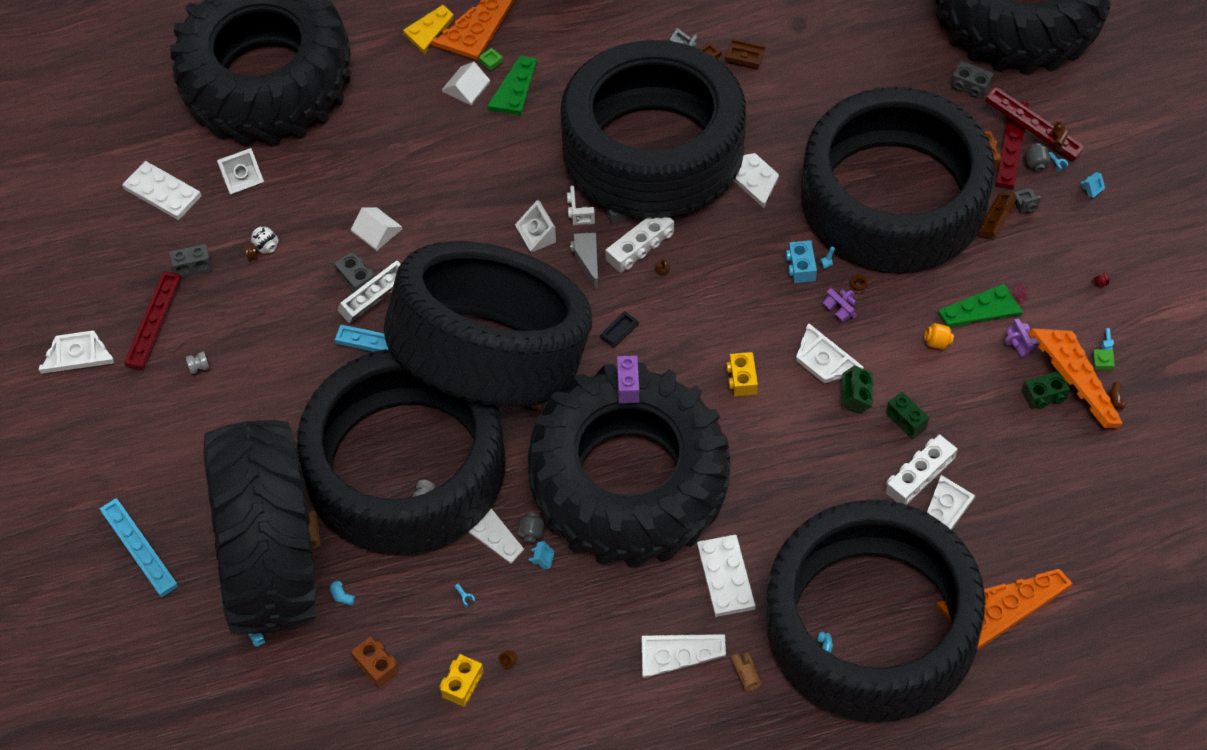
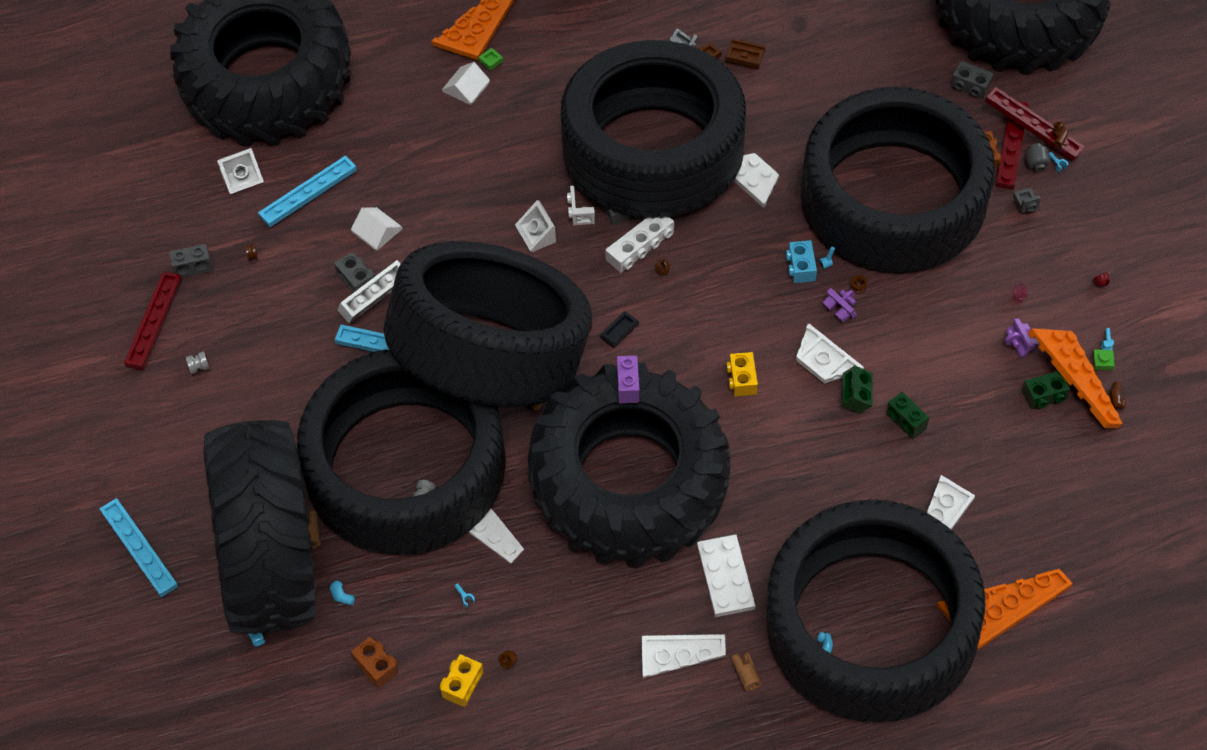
(75, 352): white wing -> none
(162, 190): white plate -> none
(264, 240): white head -> none
(307, 191): none -> medium azure plate
(428, 27): yellow wing -> none
(514, 90): green wing -> none
(531, 527): dark grey head -> none
(542, 555): medium azure tile -> none
(586, 255): light grey slope -> none
(905, 492): white brick -> none
(938, 336): light orange head -> none
(981, 307): green wing -> none
(997, 214): reddish brown plate -> none
(1093, 184): medium azure tile -> none

